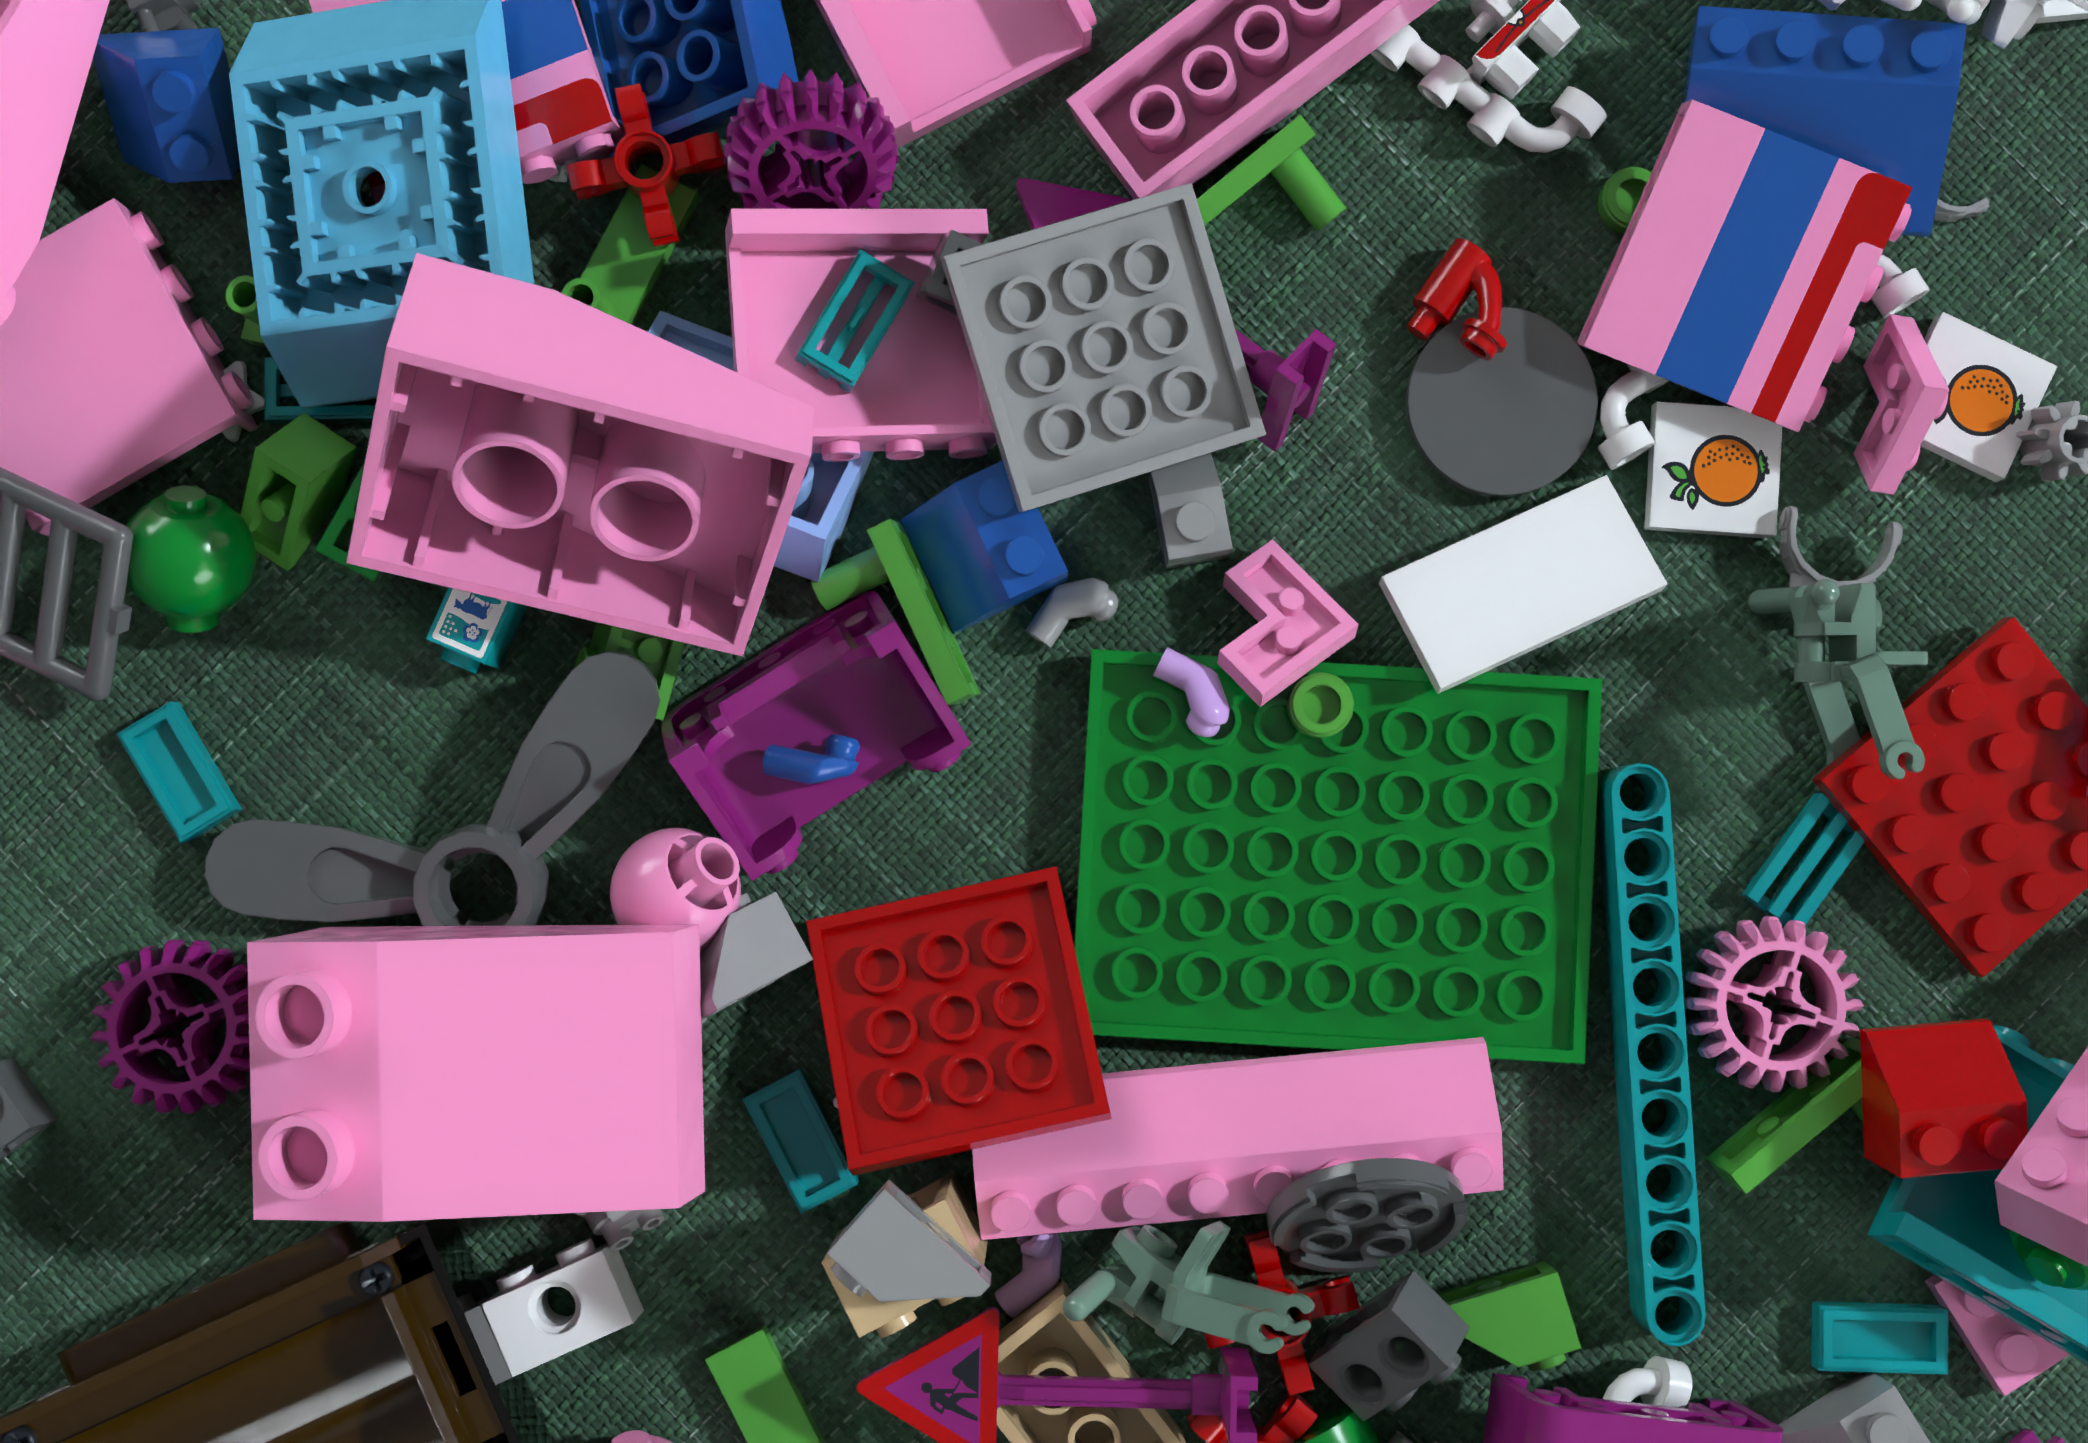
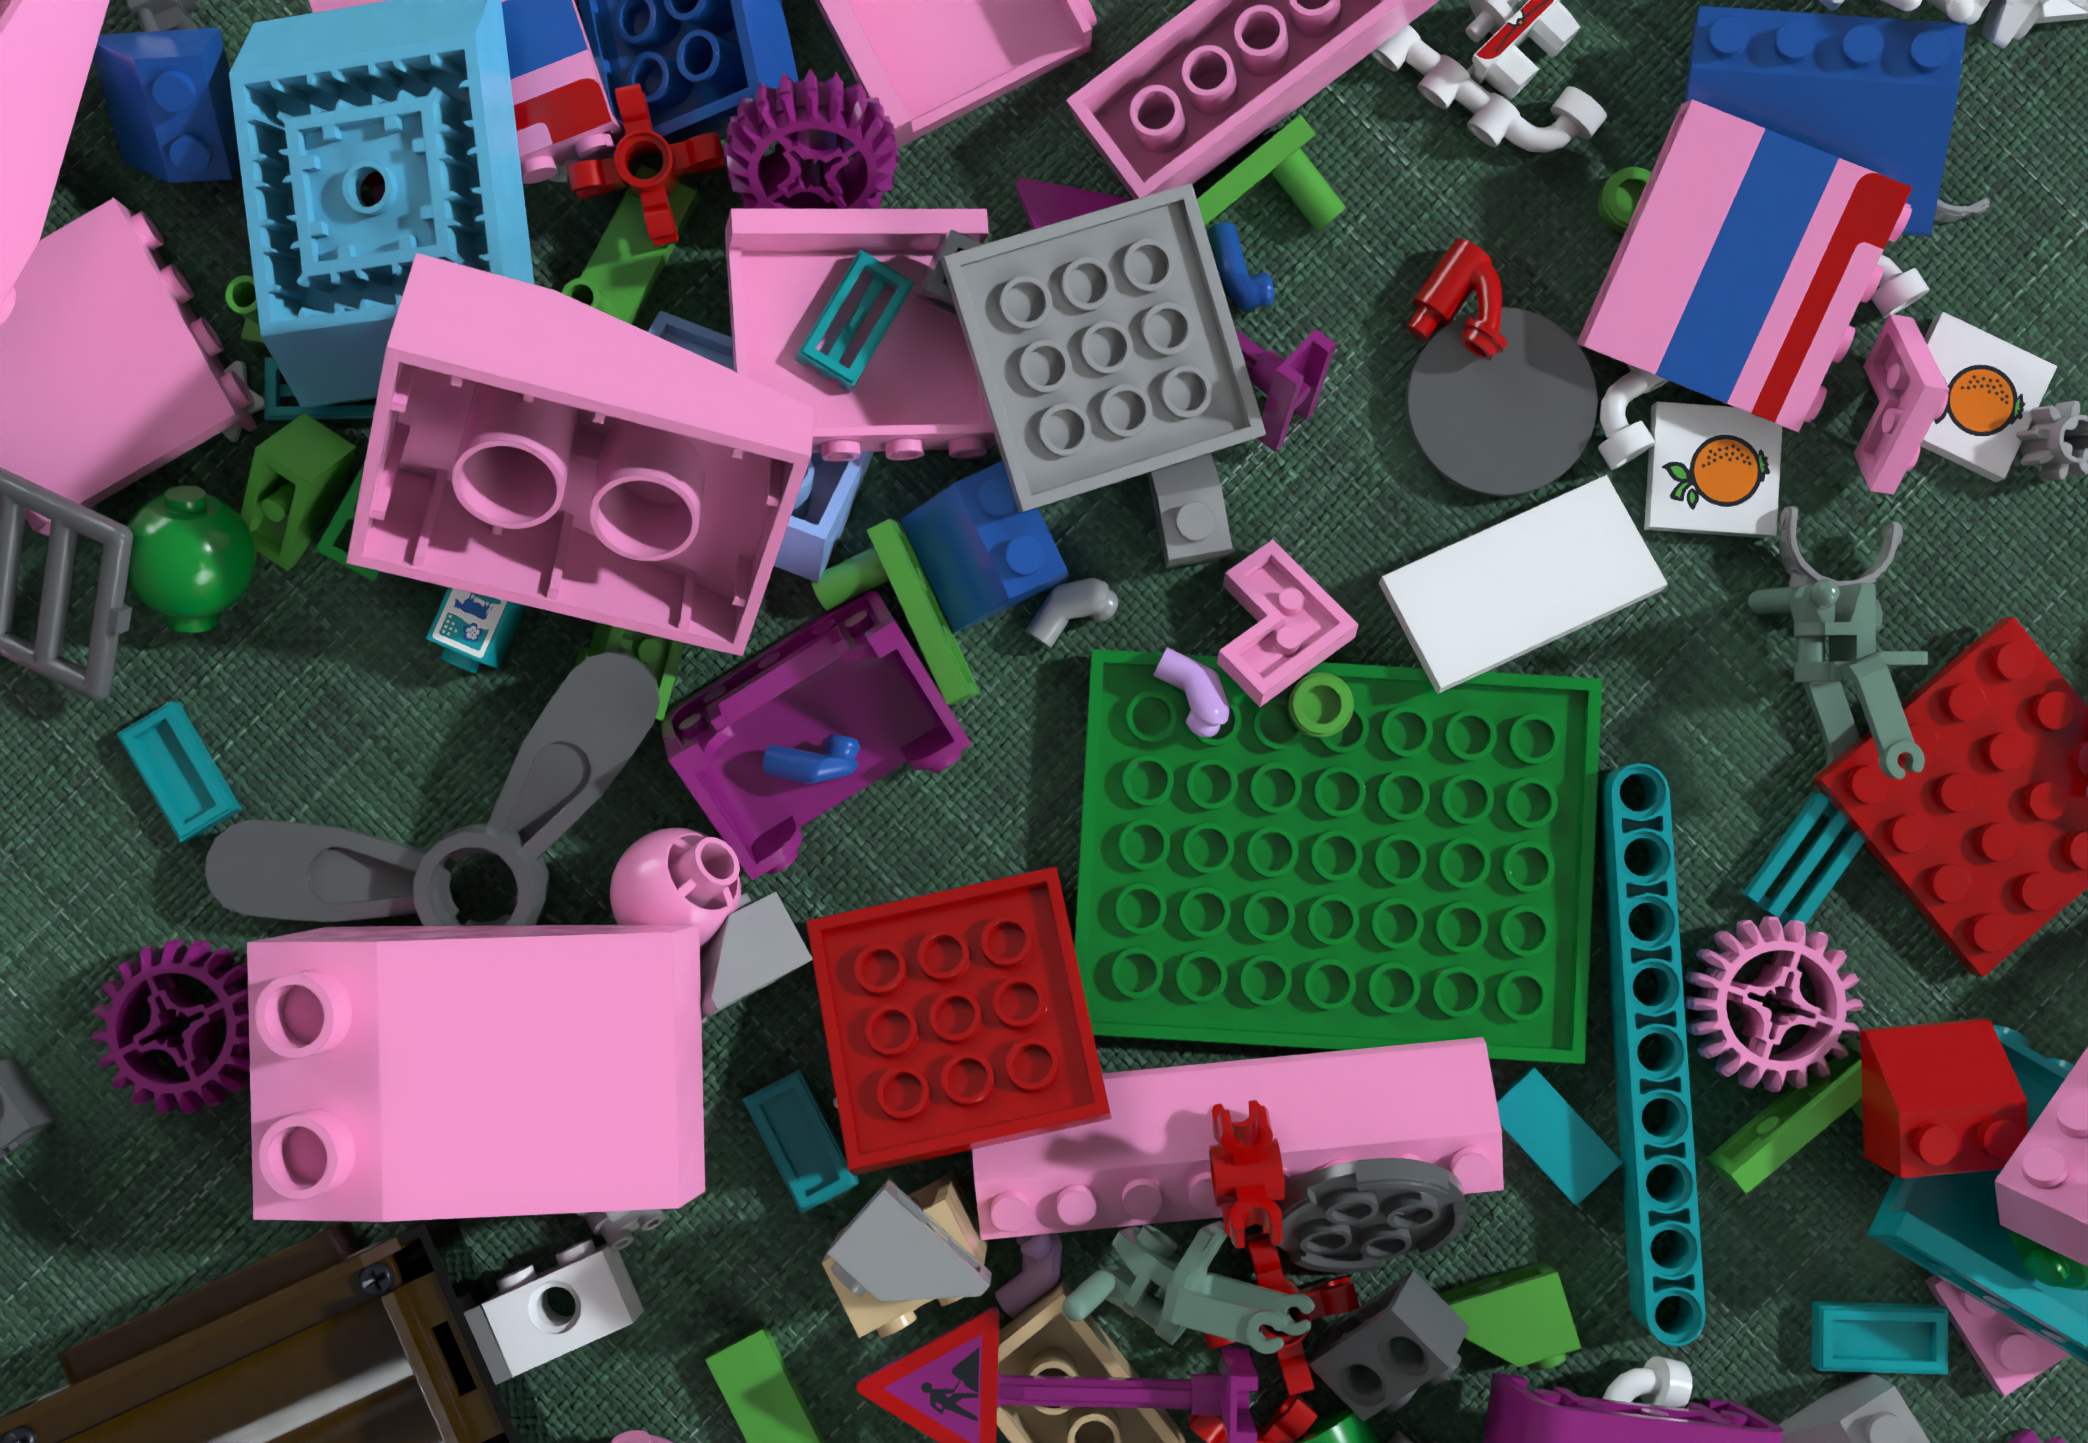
(1243, 289): none -> blue arm
(1247, 1173): none -> red pin
(1554, 1136): none -> teal tile

